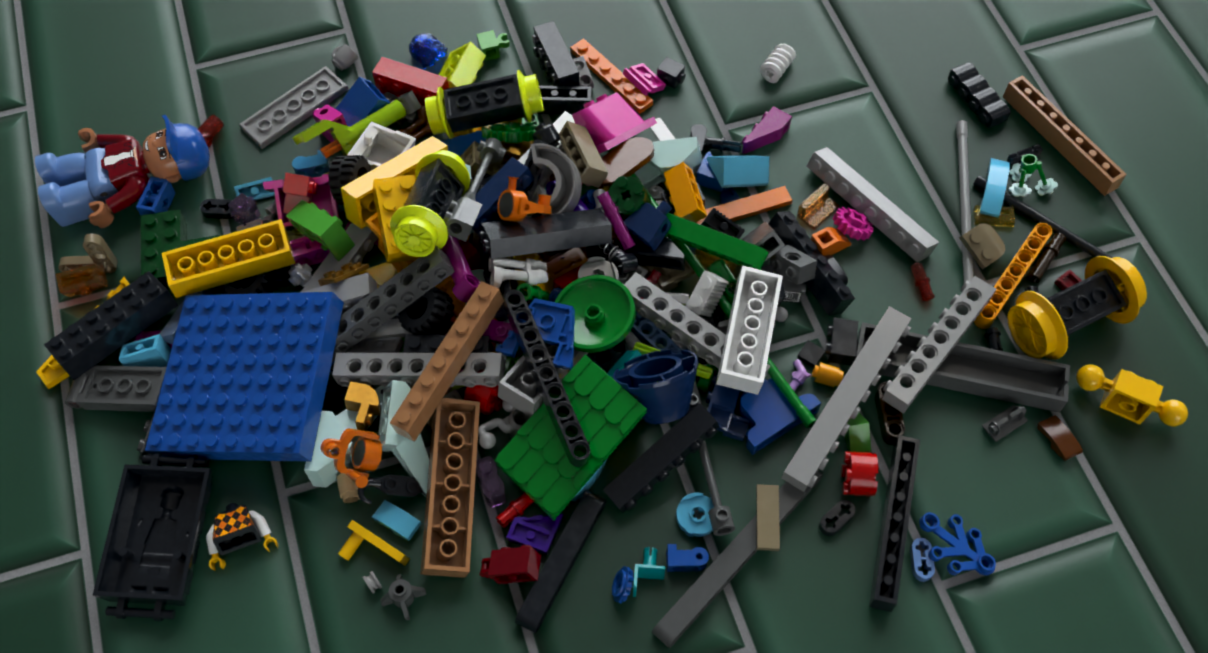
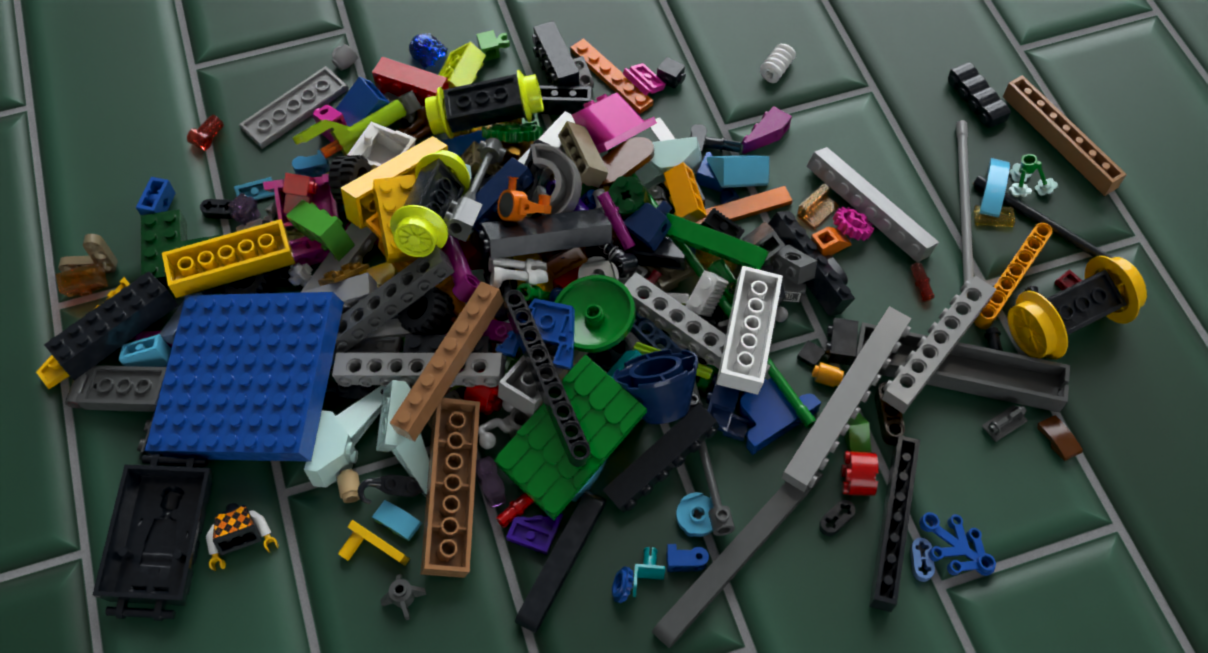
(117, 171): piece -> none
(364, 401): pearl gold brick -> none
(365, 454): orange piece -> none
(372, 582): light grey bush -> none
(512, 565): dark red brick -> none
(547, 134): black head -> none
(767, 518): dark tan tile -> none
(798, 376): lavender piece -> none
(983, 244): dark tan slope -> none
(1016, 157): black axle -> none
(1050, 252): dark brown pin -> none
(1131, 396): yellow brick -> none

